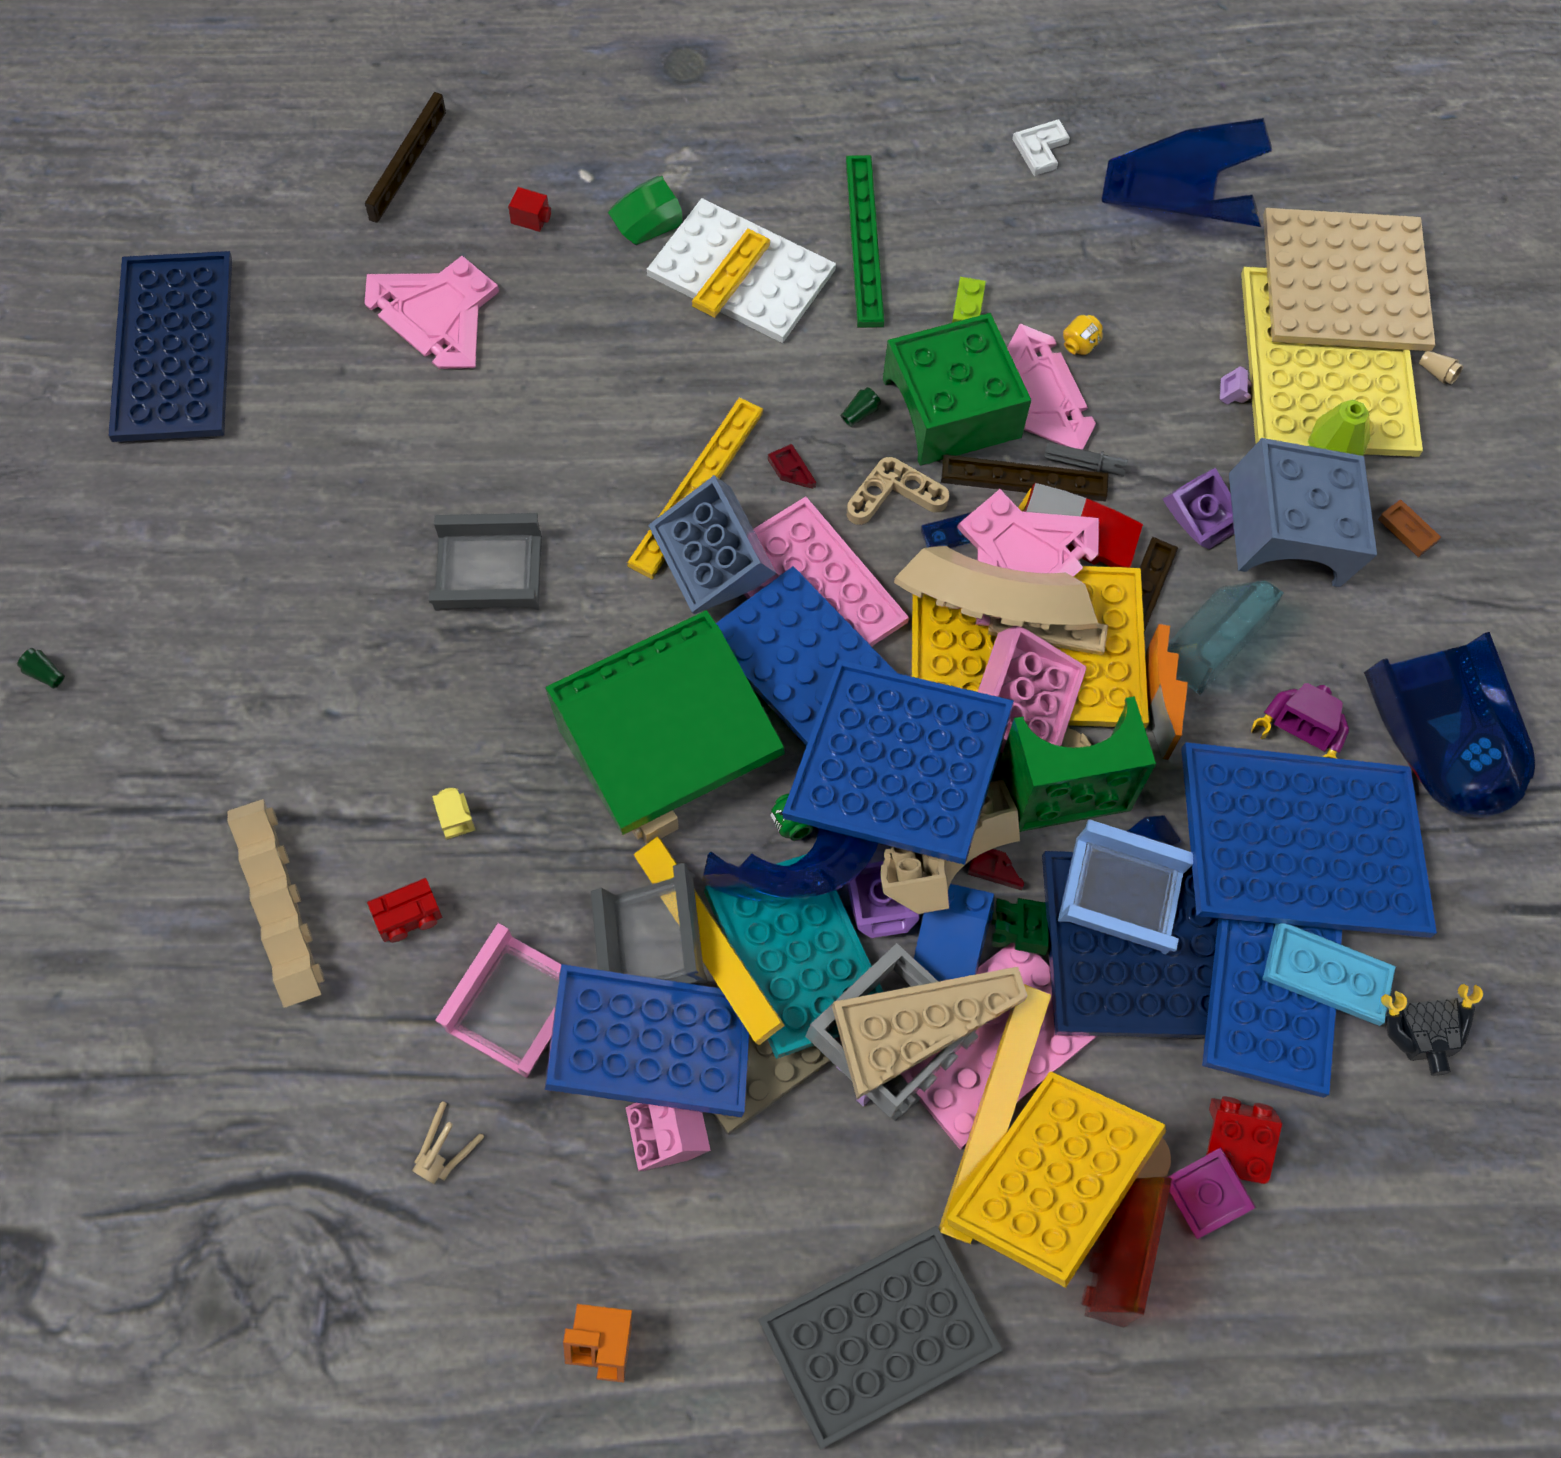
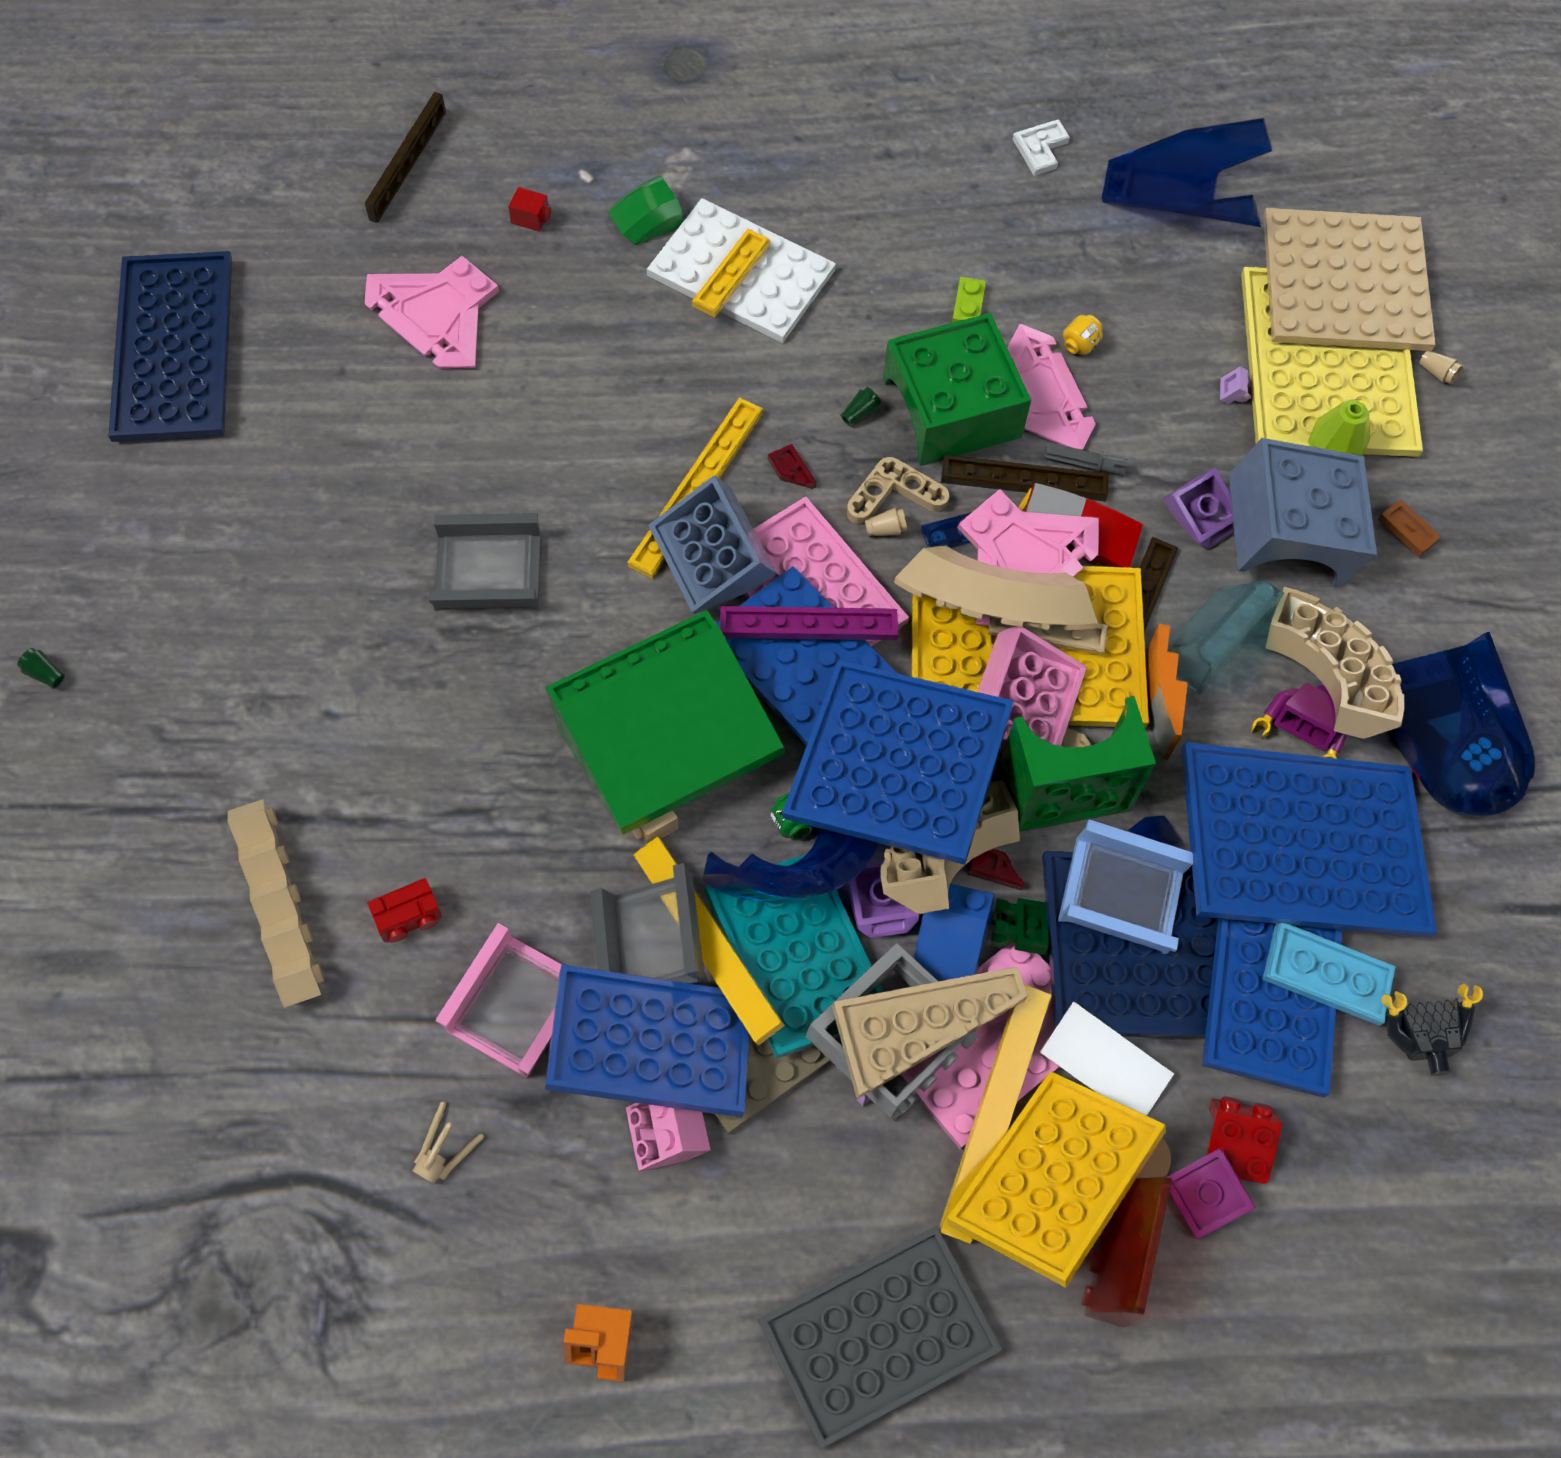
(453, 813): light yellow window -> none
(809, 623): none -> magenta plate
(864, 242): green tile -> none
(887, 523): none -> tan cone
(1106, 1061): none -> white sticker
(1344, 659): none -> tan brick

